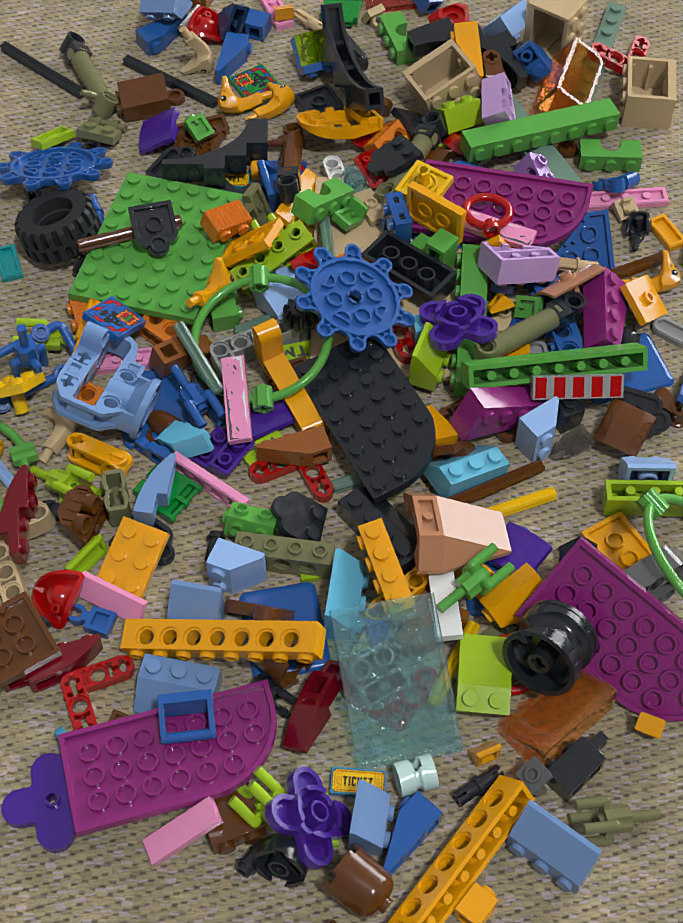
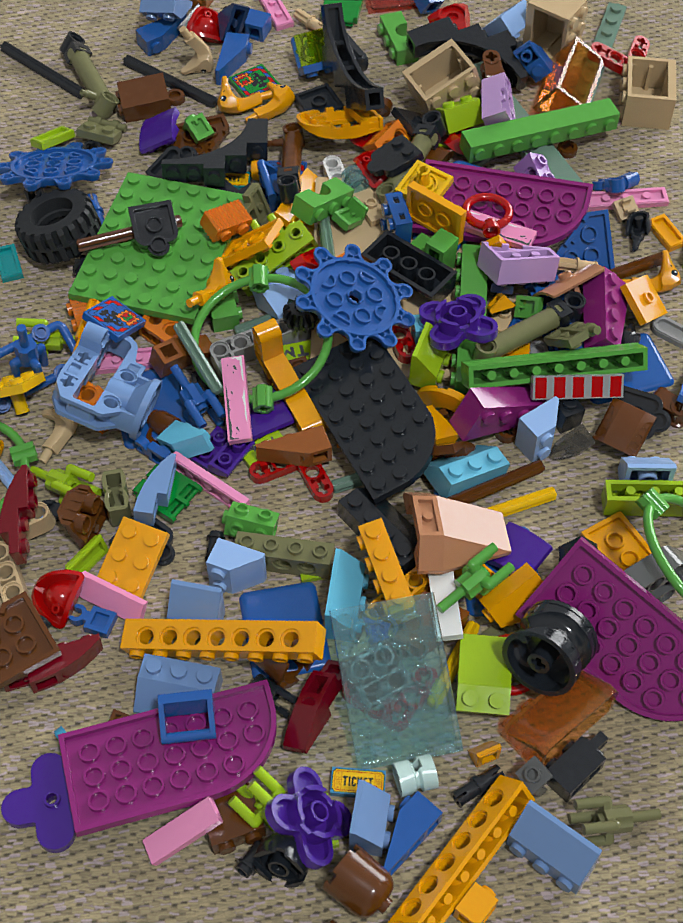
(87, 685): red beam -> none
(97, 455): light orange piece -> none
(259, 611): reddish brown beam -> none
(283, 12): light orange slope -> none
(299, 516): black plate -> none
(372, 15): tan tile -> none
(440, 397): none -> light orange tile
(467, 38): light orange slope -> none
(572, 336): none -> olive plate
(595, 158): bright green arch -> none
(650, 725): light orange slope -> none

